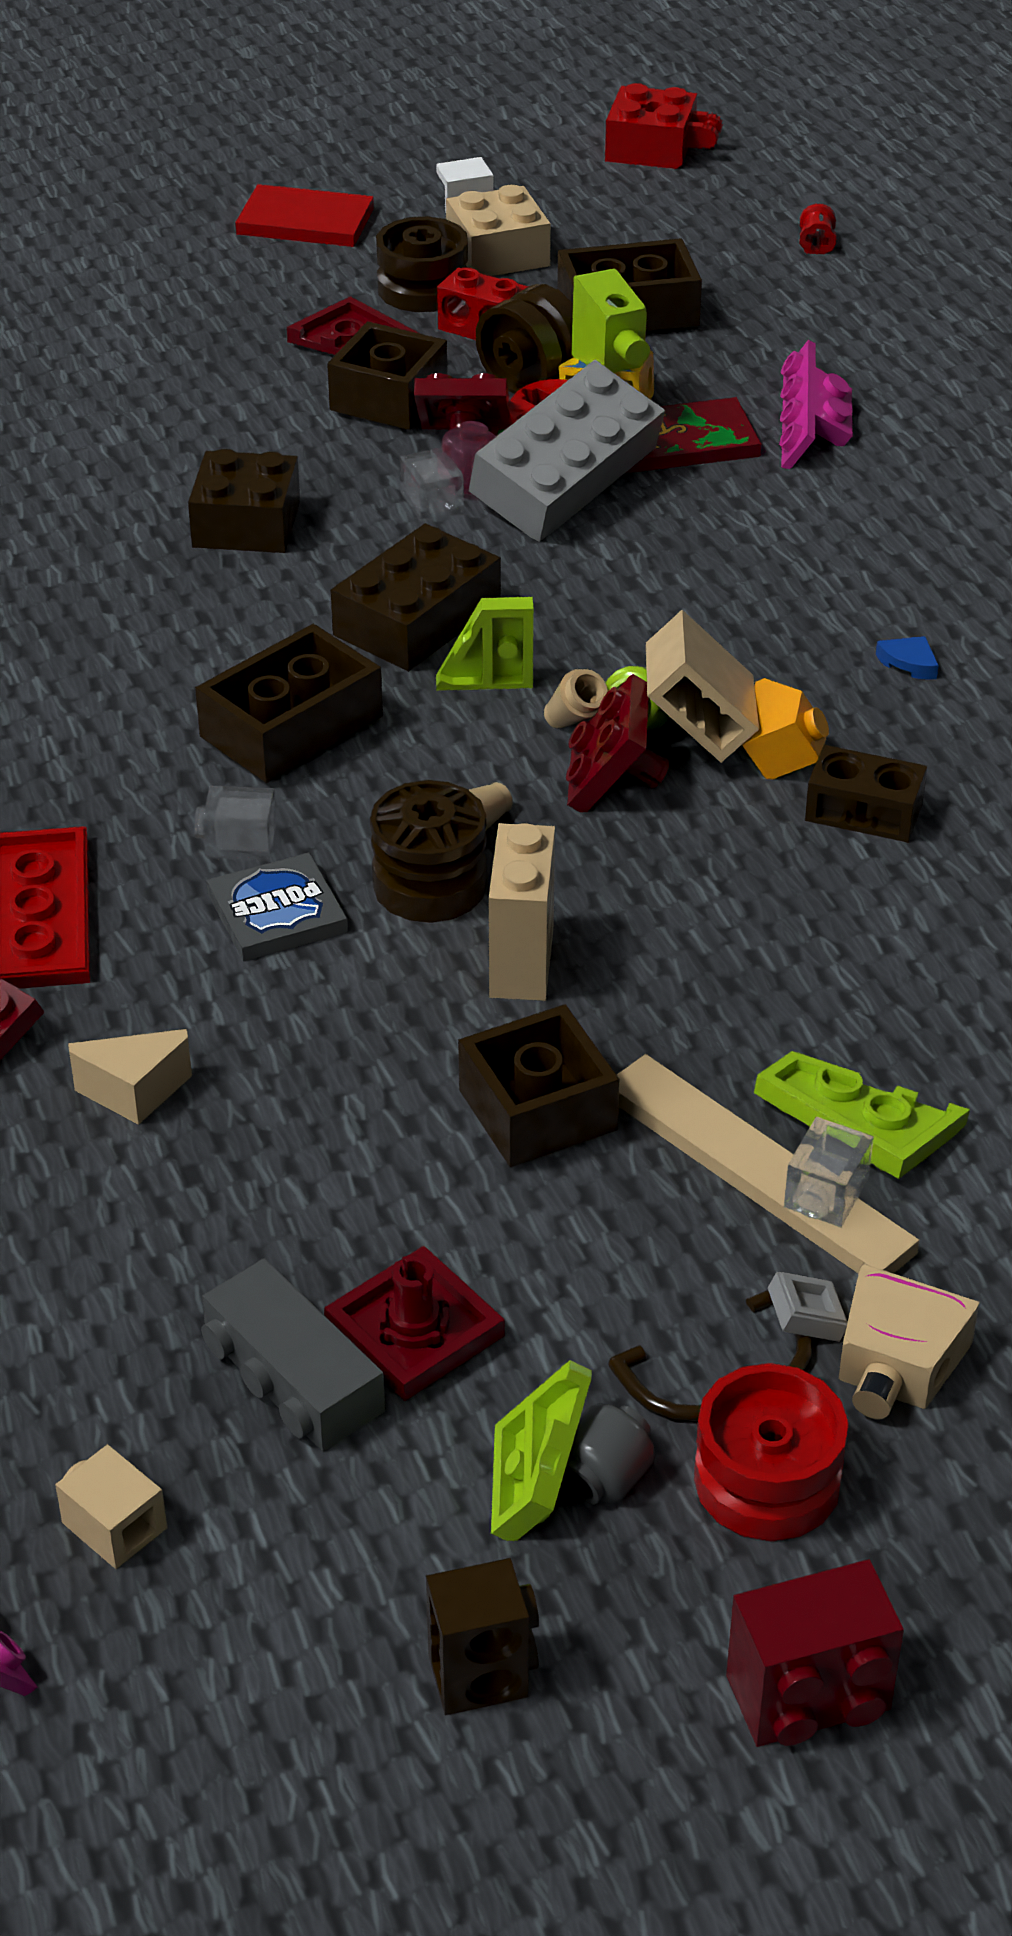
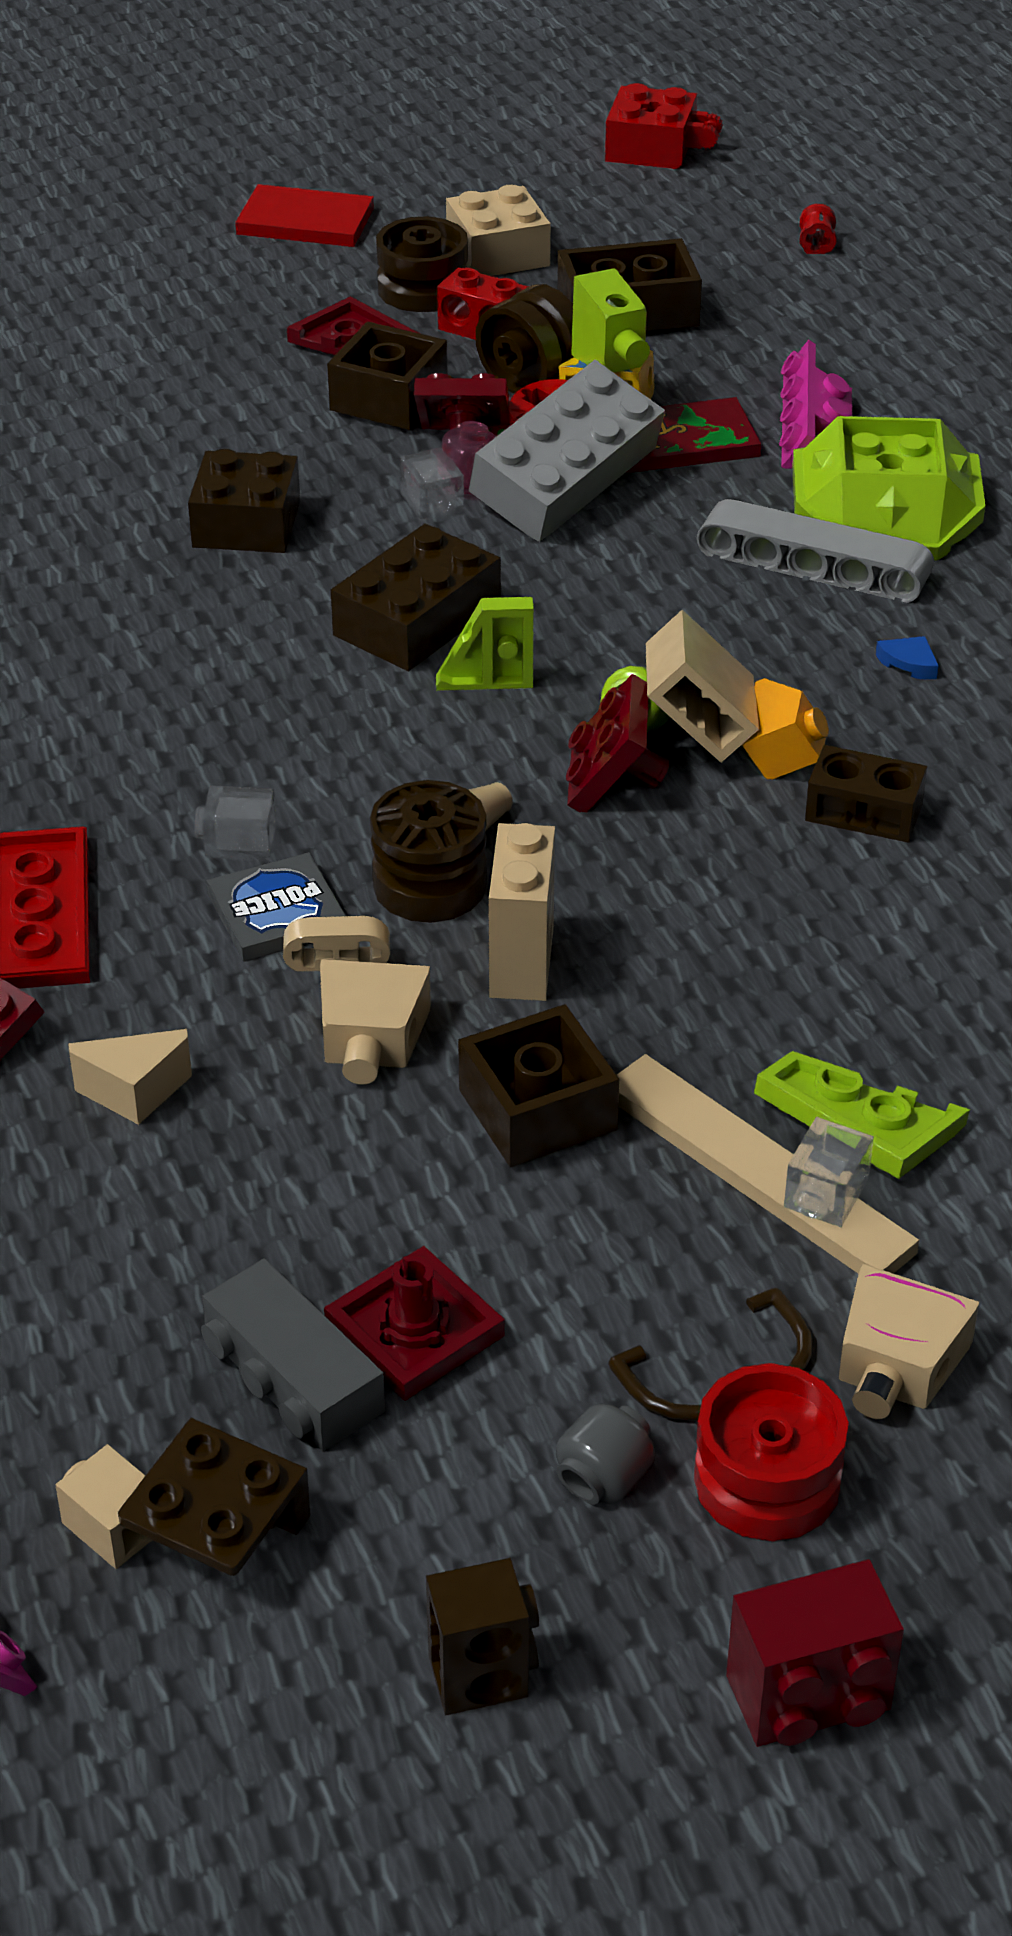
(217, 1497): none -> dark brown bracket
(289, 702): dark brown brick -> none
(335, 940): none -> tan beam
(372, 1014): none -> tan torso
(465, 176): white panel -> none
(534, 1450): lime wing -> none
(575, 698): tan cone -> none
(807, 1306): light grey tile -> none
(816, 549): none -> light grey beam
(891, 479): none -> lime piece

